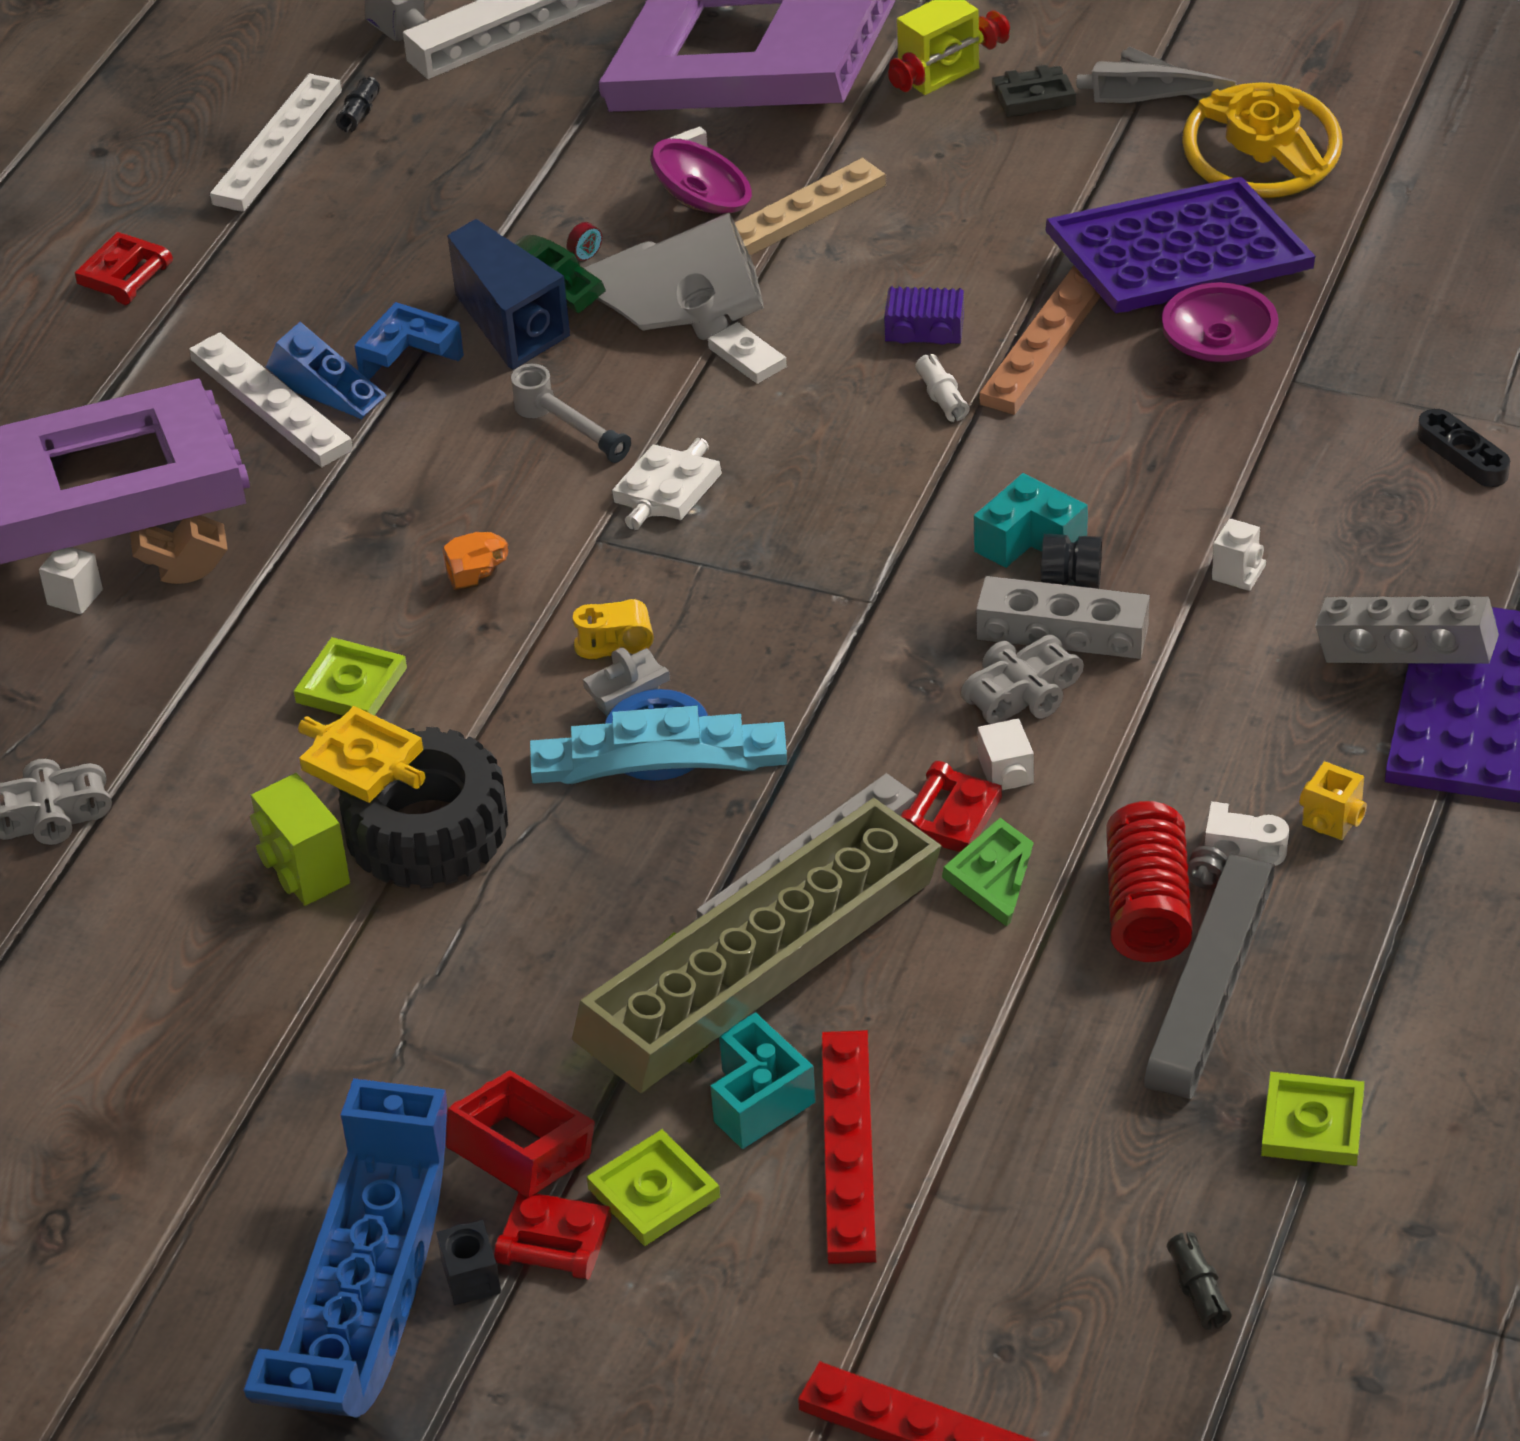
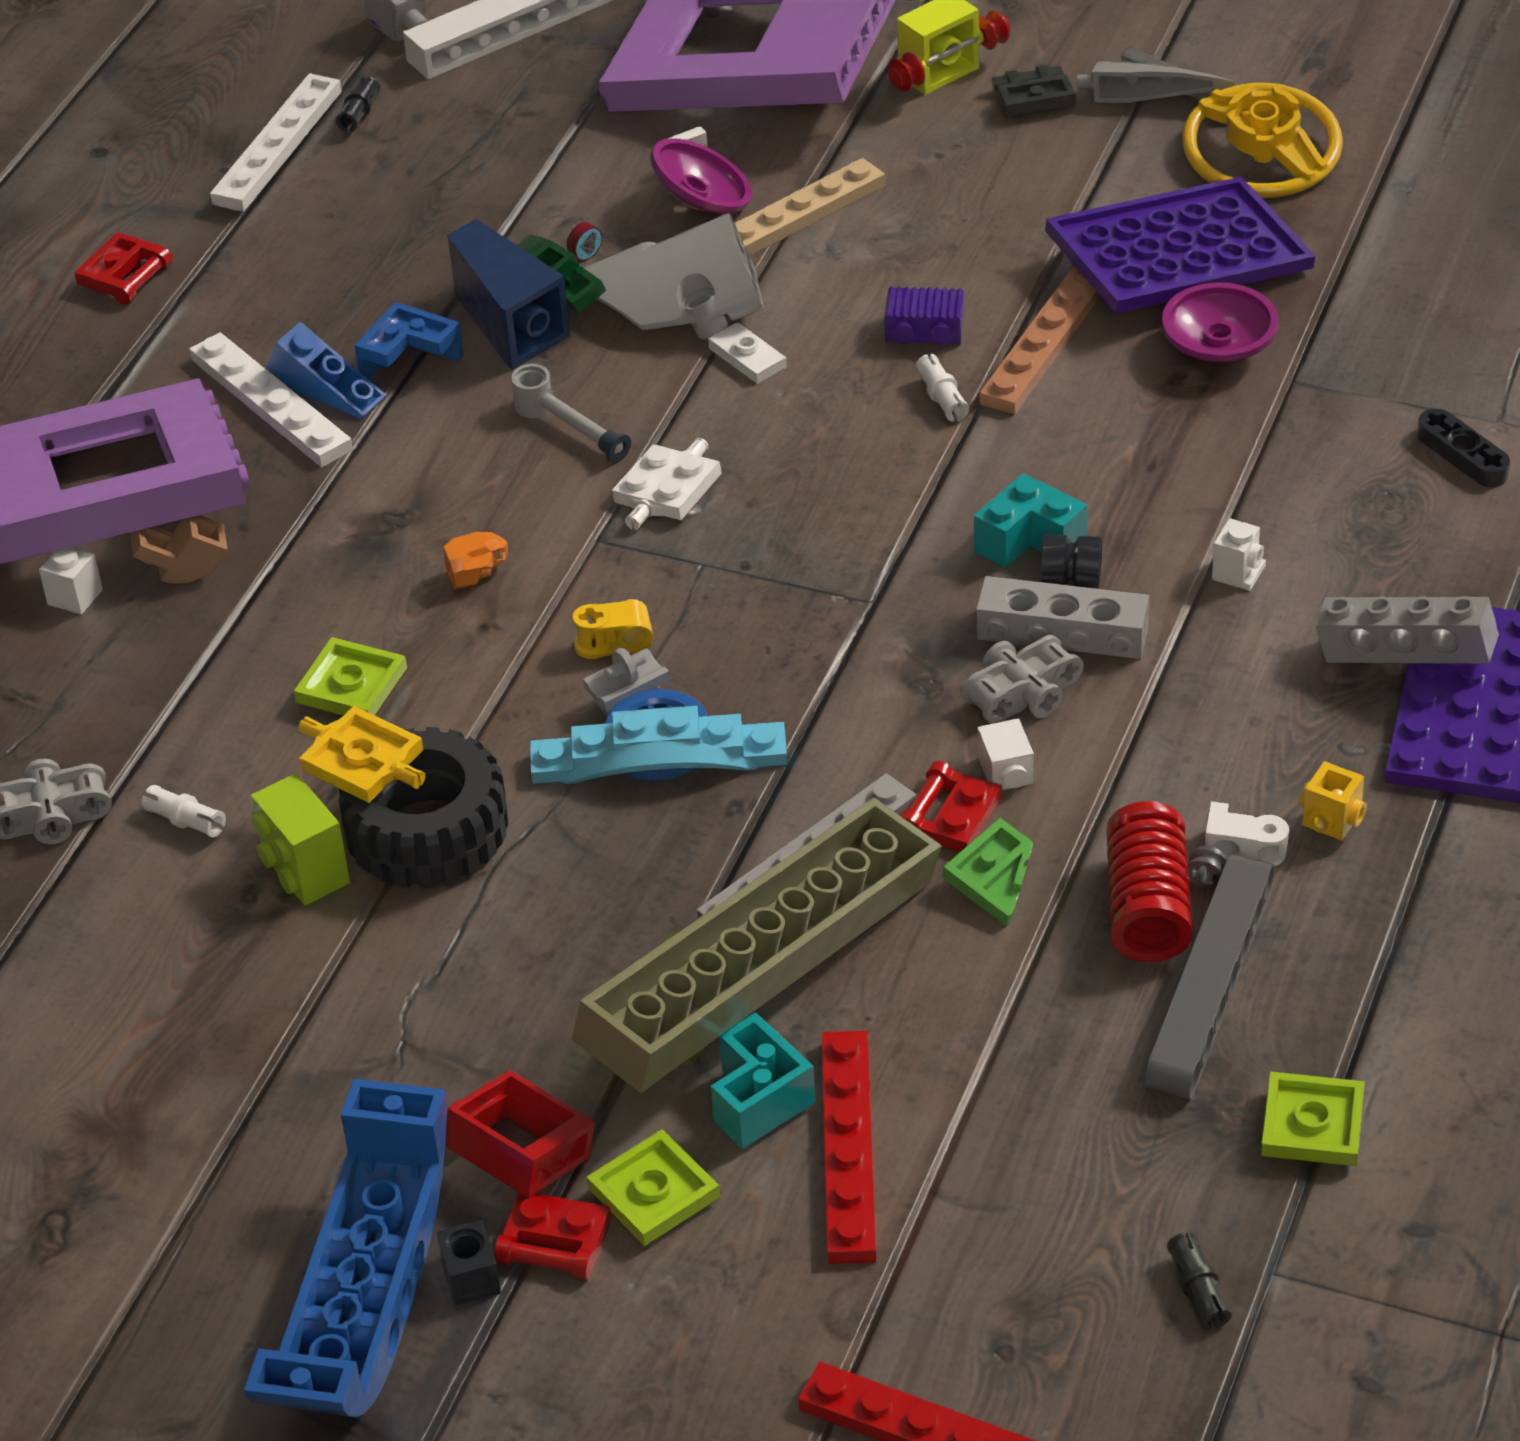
(183, 810): none -> white pin

